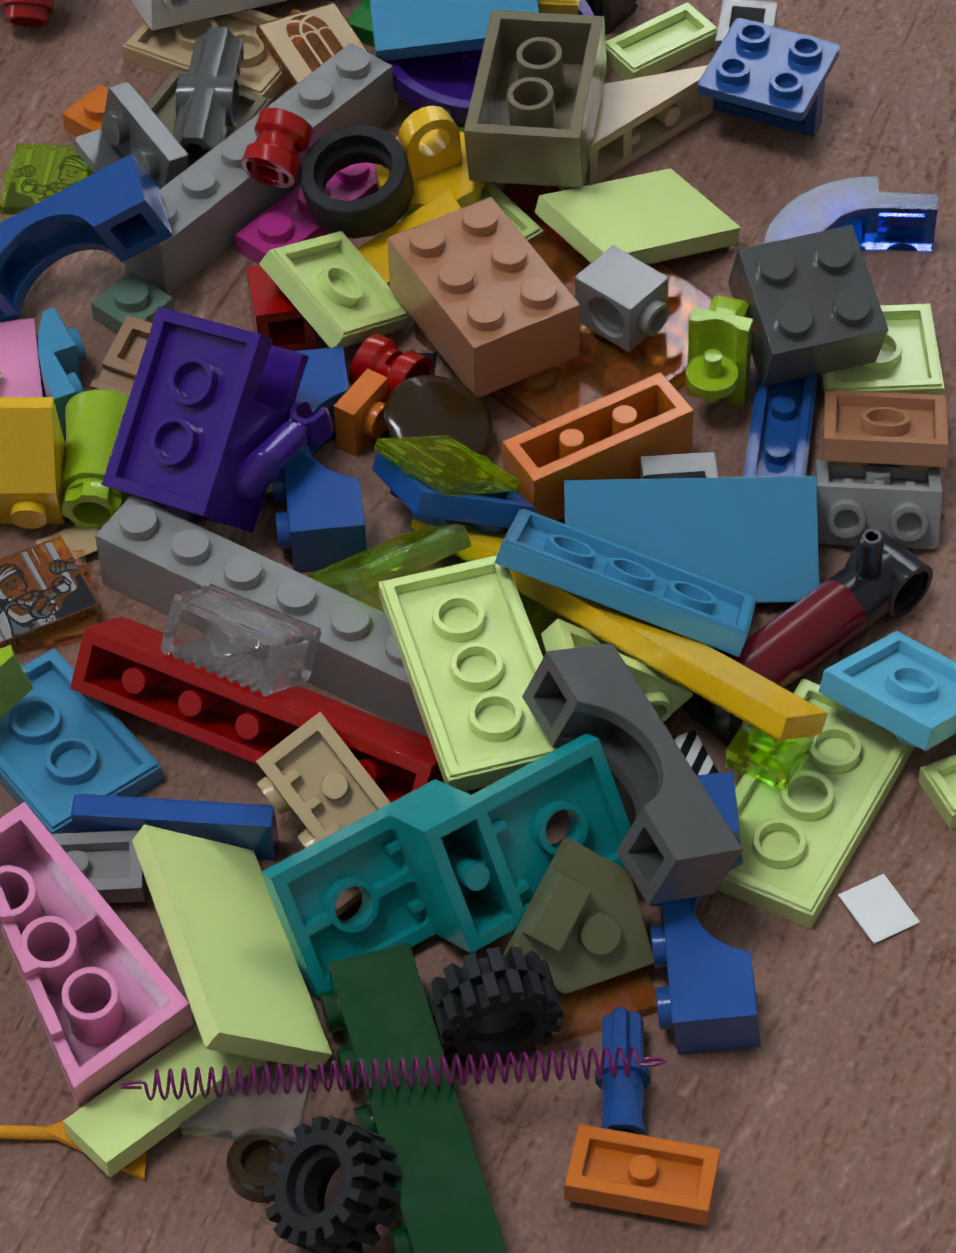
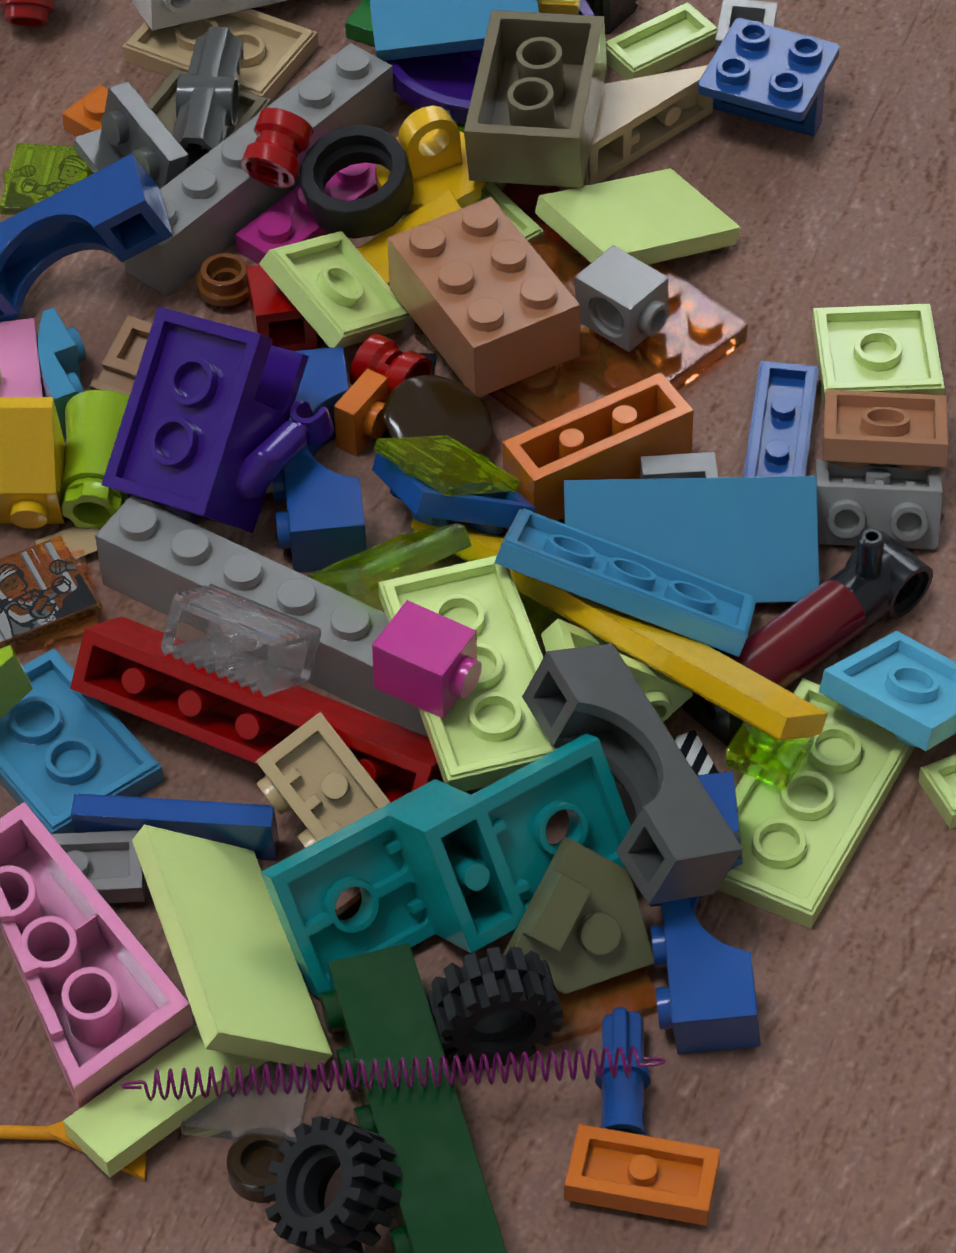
(129, 297): sand green plate -> none
(223, 280): none -> dark orange plate
(307, 39): piece -> none
(426, 659): none -> dark pink brick
(720, 351): lime hips -> none
(809, 305): dark grey brick -> none
(878, 218): clear blue arch -> none
(878, 908): white sticker -> none

